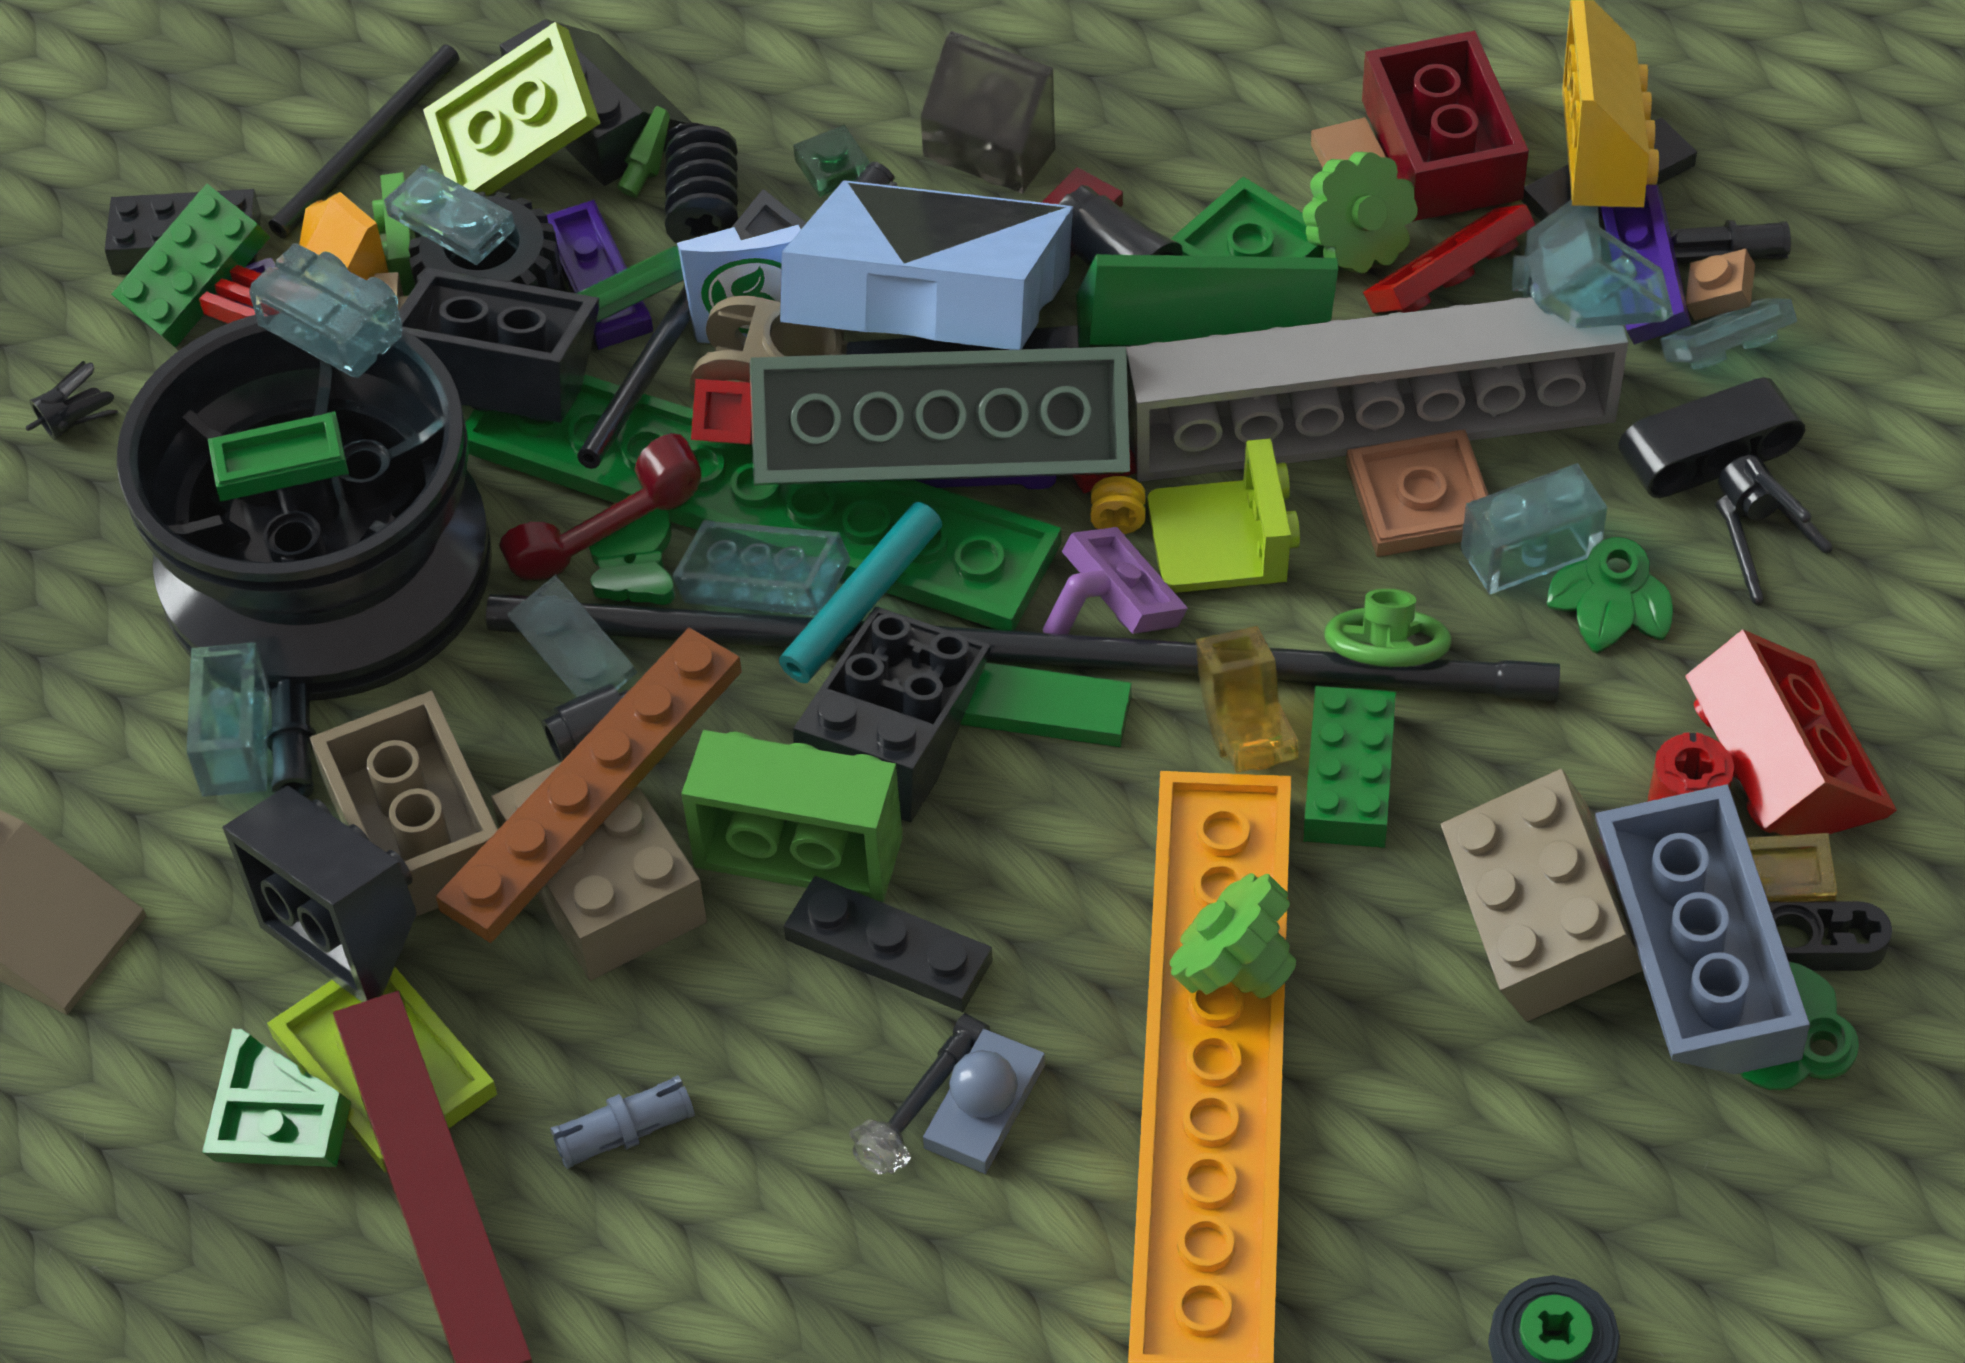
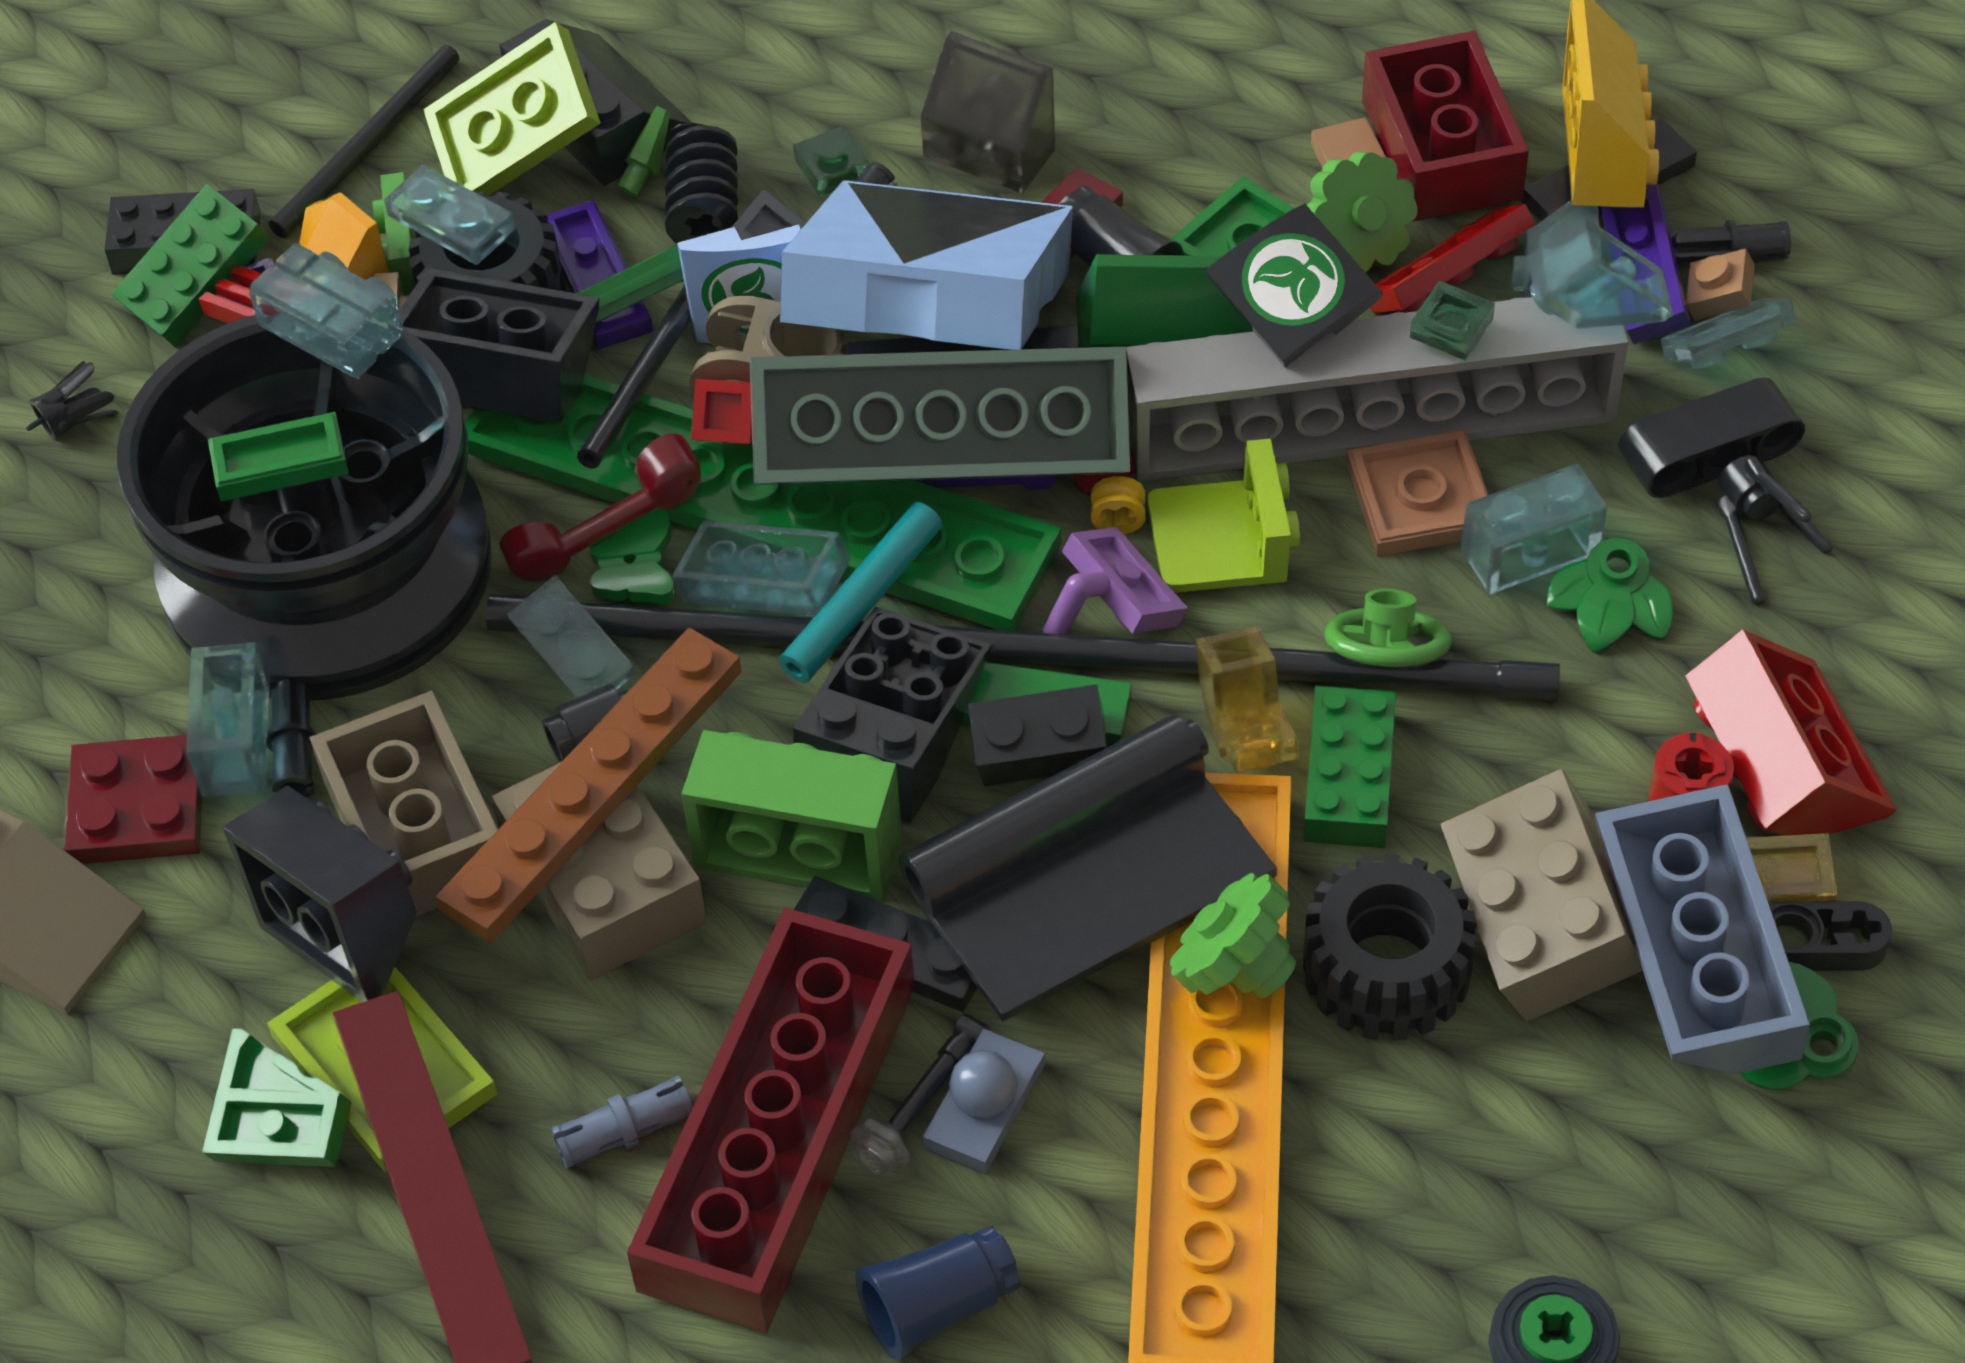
(132, 800): none -> dark red plate
(772, 1120): none -> dark red brick
(935, 1288): none -> dark blue plant
(1036, 733): none -> black brick
(1083, 866): none -> black door
(1293, 283): none -> slope
(1395, 902): none -> black tyre
(1452, 320): none -> clear green plate

